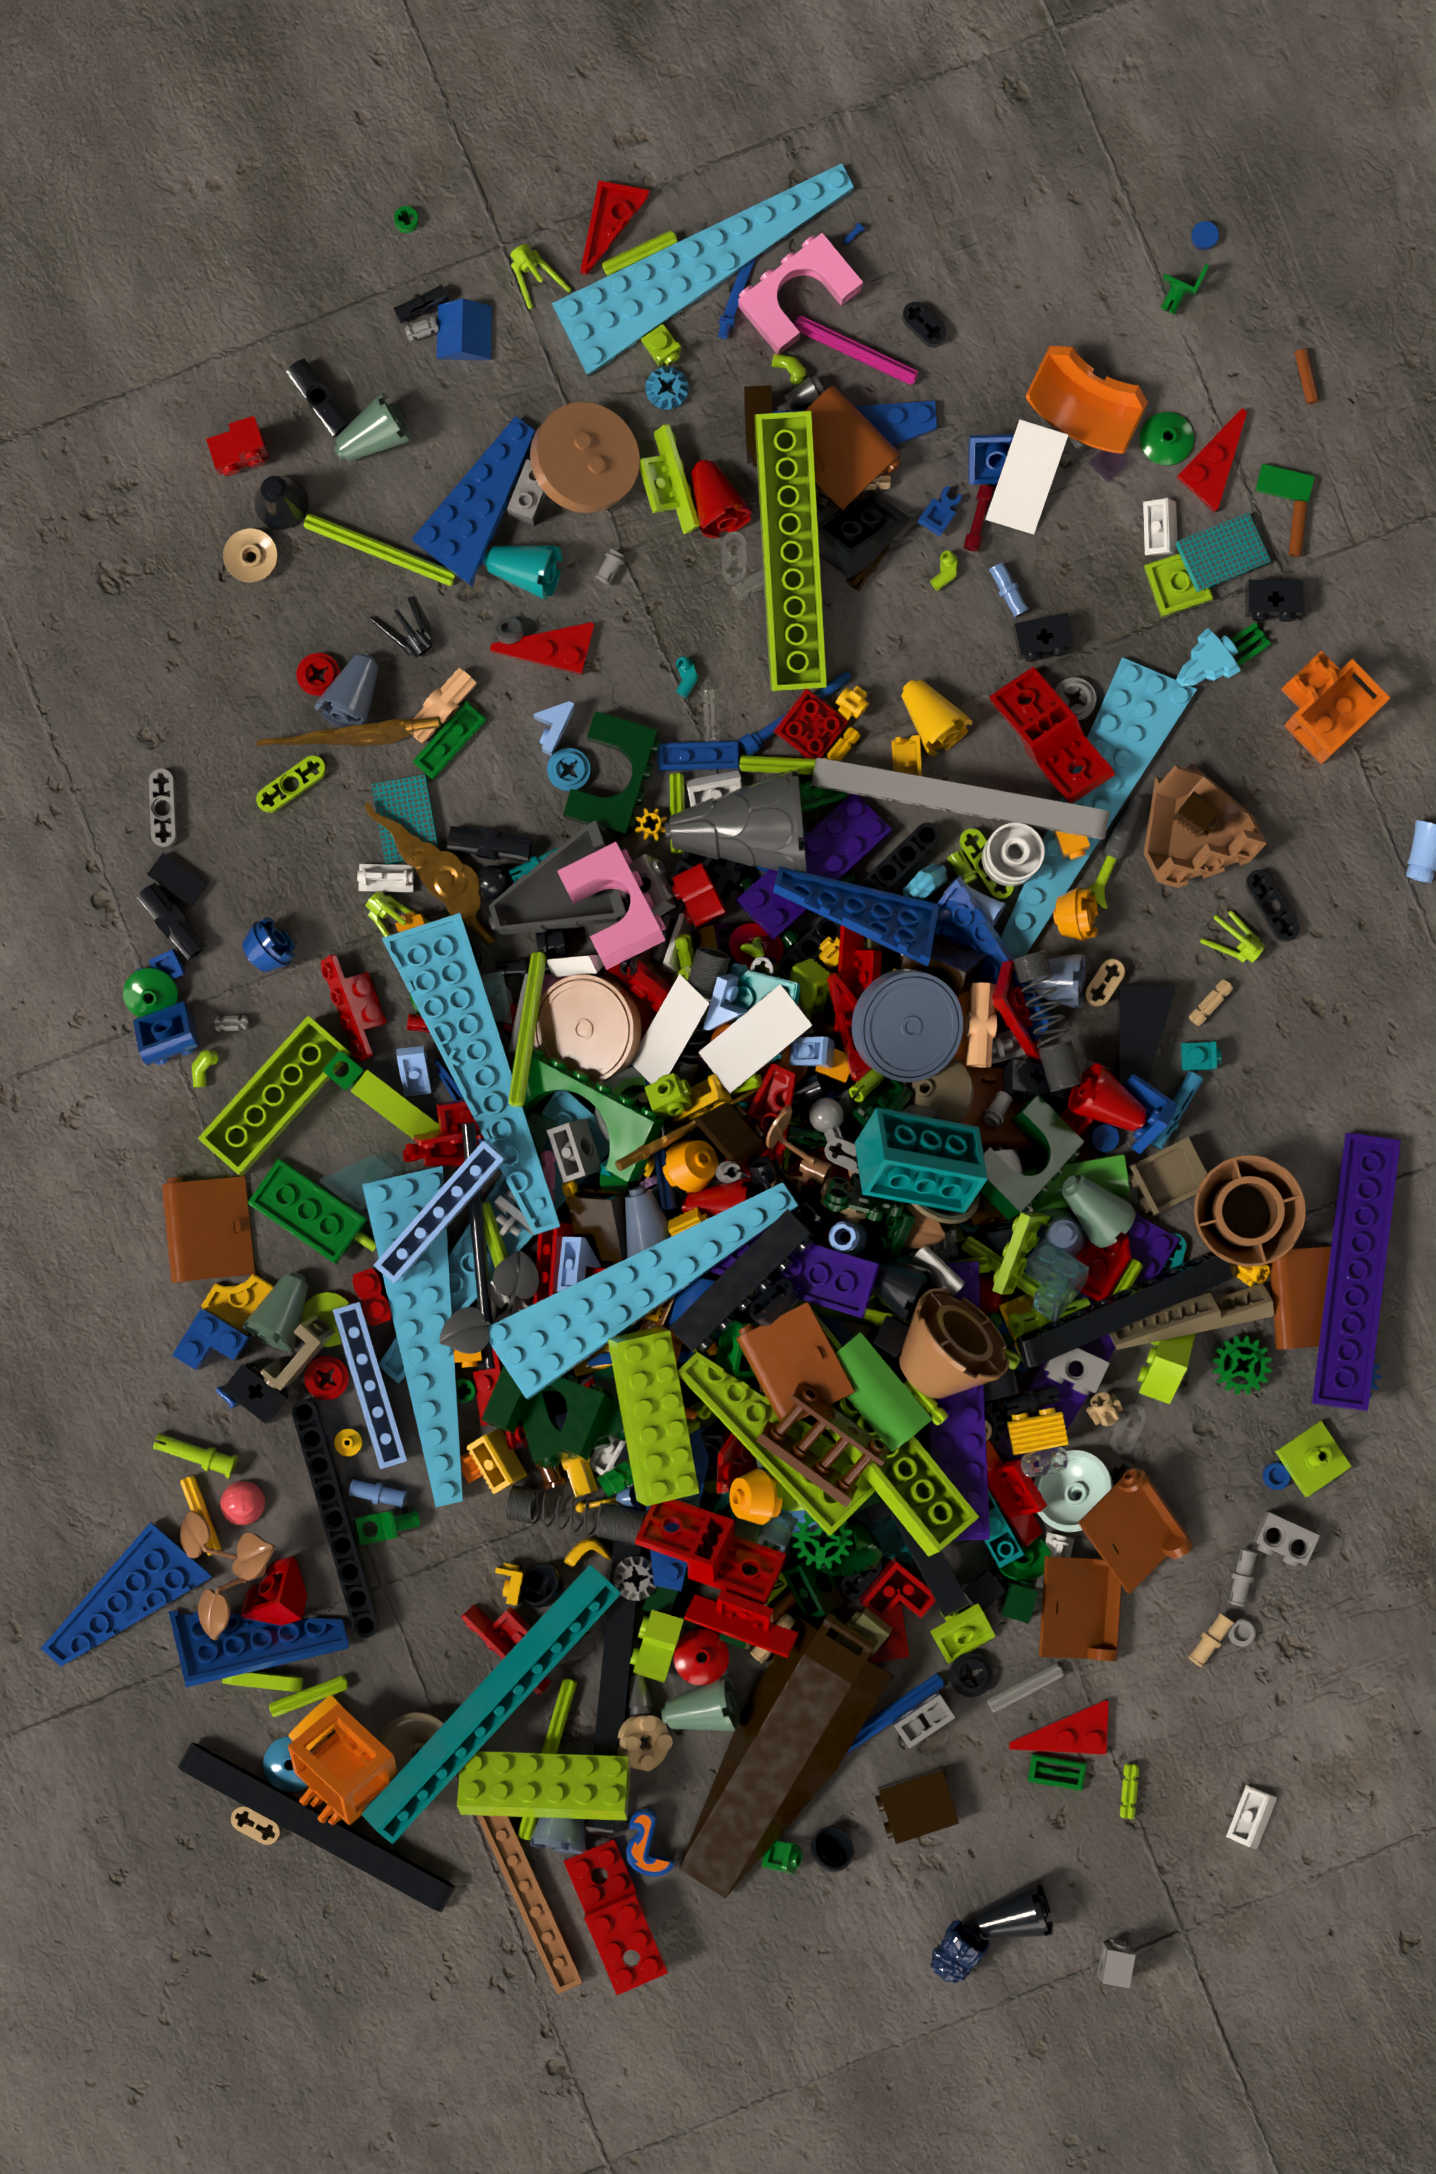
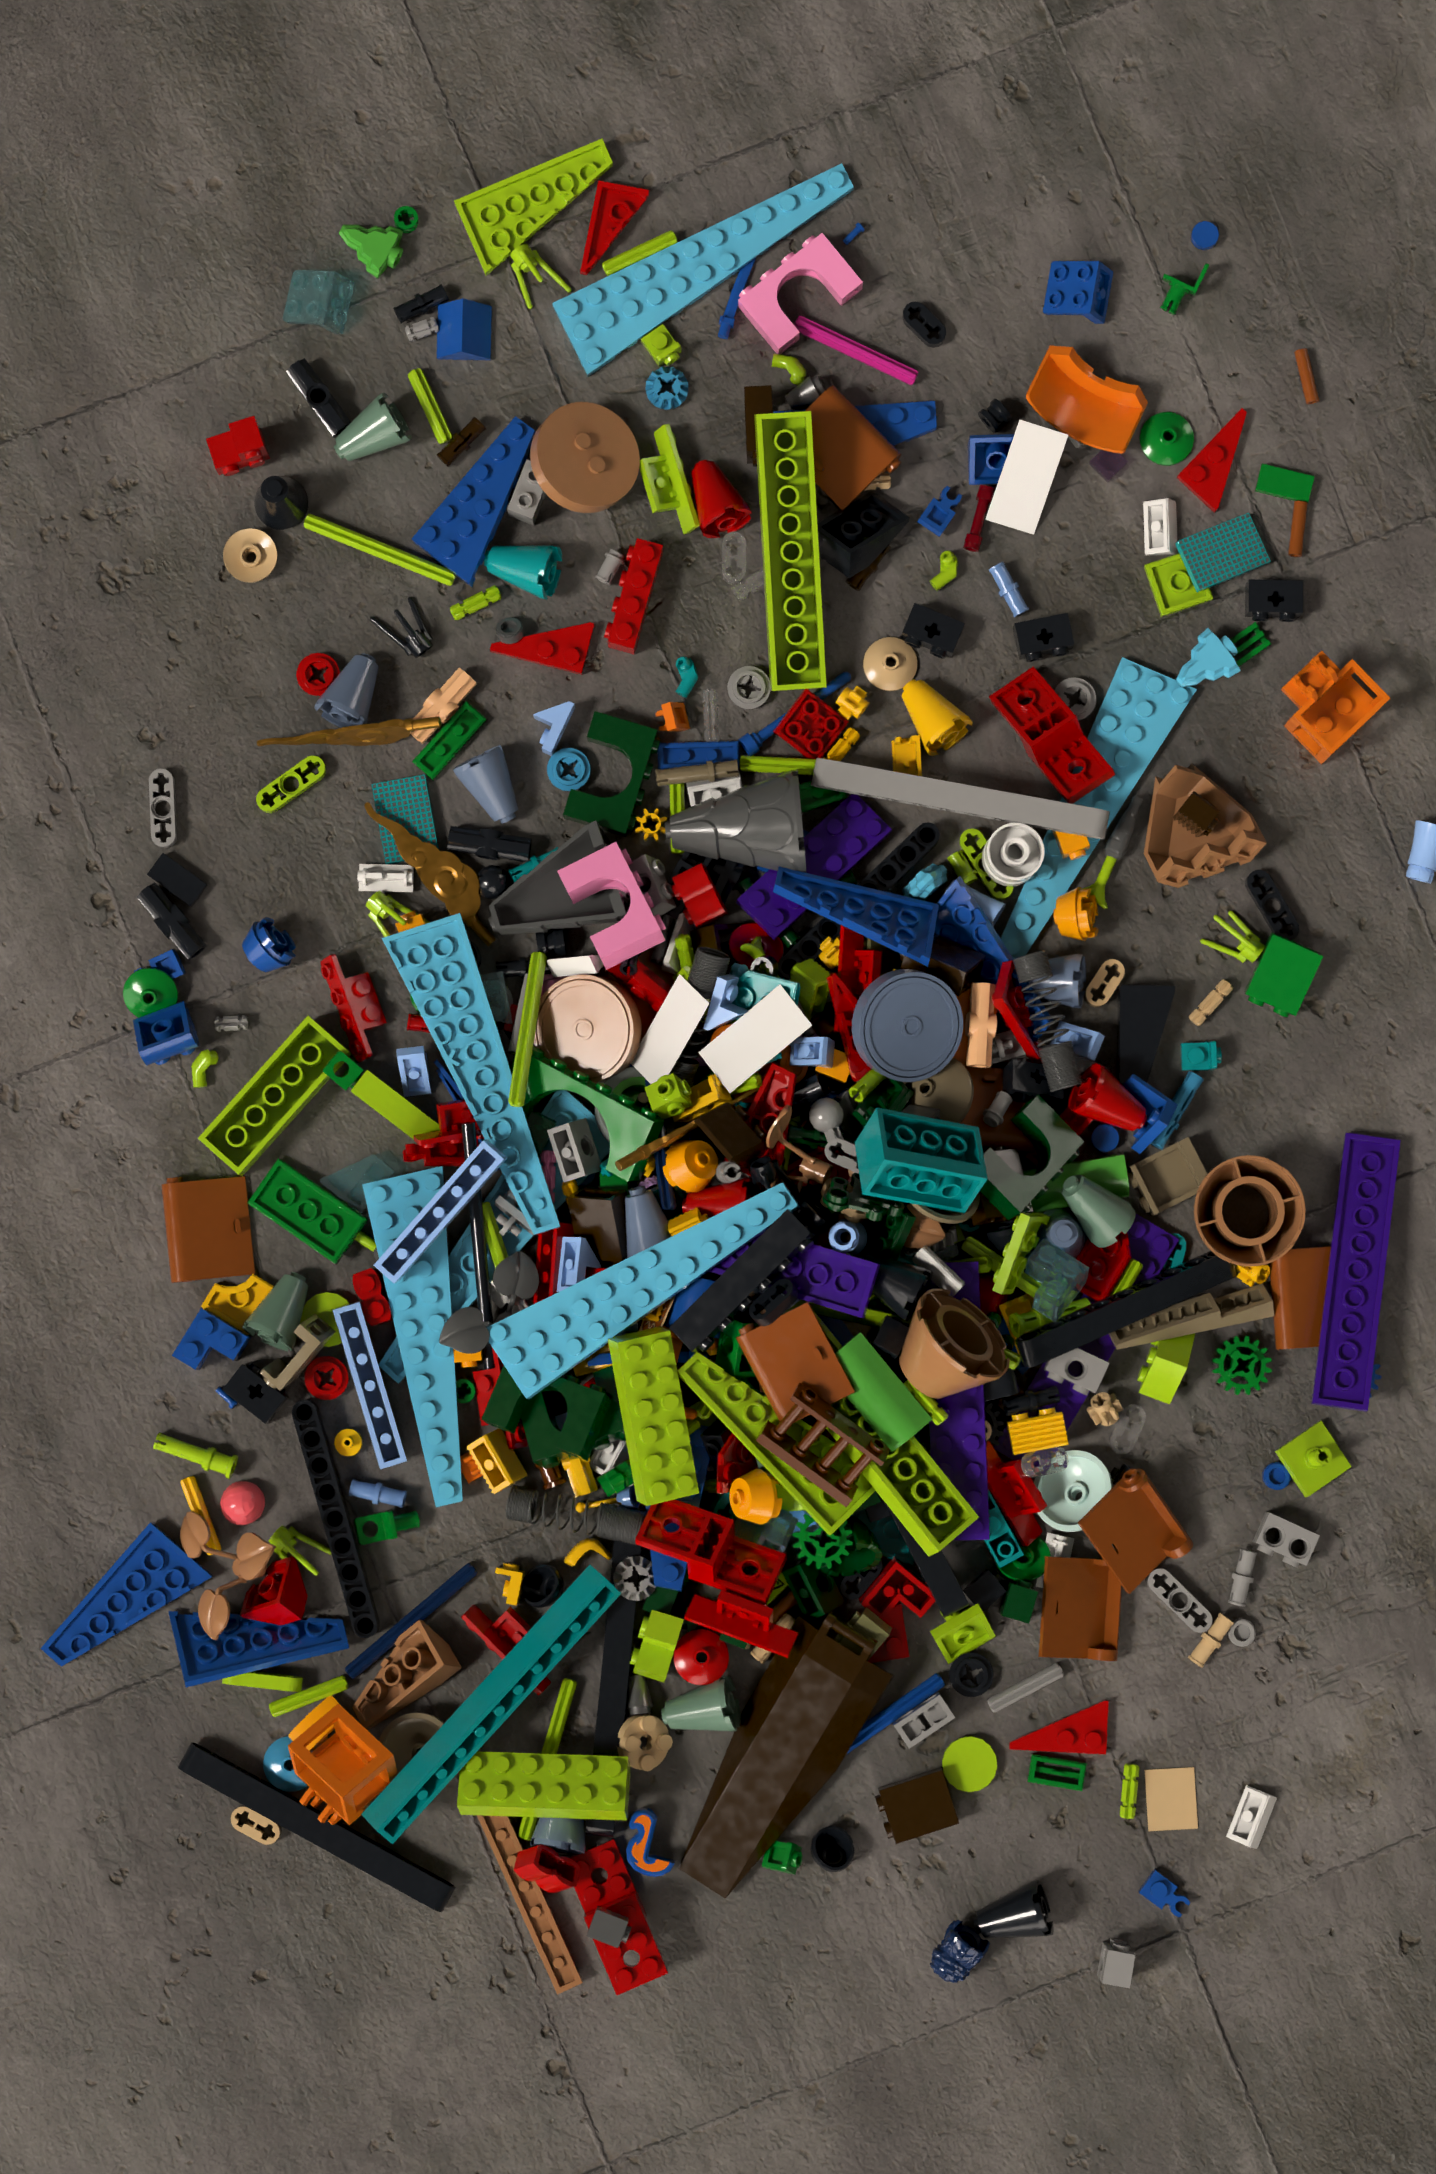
(285, 1542): none -> lime plant
(319, 299): none -> clear light blue bracket
(374, 246): none -> bright green rock
(412, 1670): none -> medium nougat wedge
(420, 1612): none -> dark blue axle
(430, 406): none -> lime axle
(461, 441): none -> dark brown pin
(475, 602): none -> lime axle
(490, 783): none -> sand blue cone
(520, 205): none -> lime wing
(547, 1869): none -> red brick
(609, 1927): none -> dark grey brick
(635, 596): none -> red brick
(674, 716): none -> orange tile
(693, 773): none -> dark tan pin
(741, 677): none -> light grey gear
(888, 677): none -> tan dish
(922, 620): none -> black brick
(969, 1763): none -> lime tile
(994, 415): none -> black wheel
(1078, 289): none -> blue bracket
(1084, 1041): none -> light blue slope
(1161, 1891): none -> blue plate
(1171, 1799): none -> tan sticker
(1199, 1609): none -> light grey beam
(1283, 975): none -> green brick

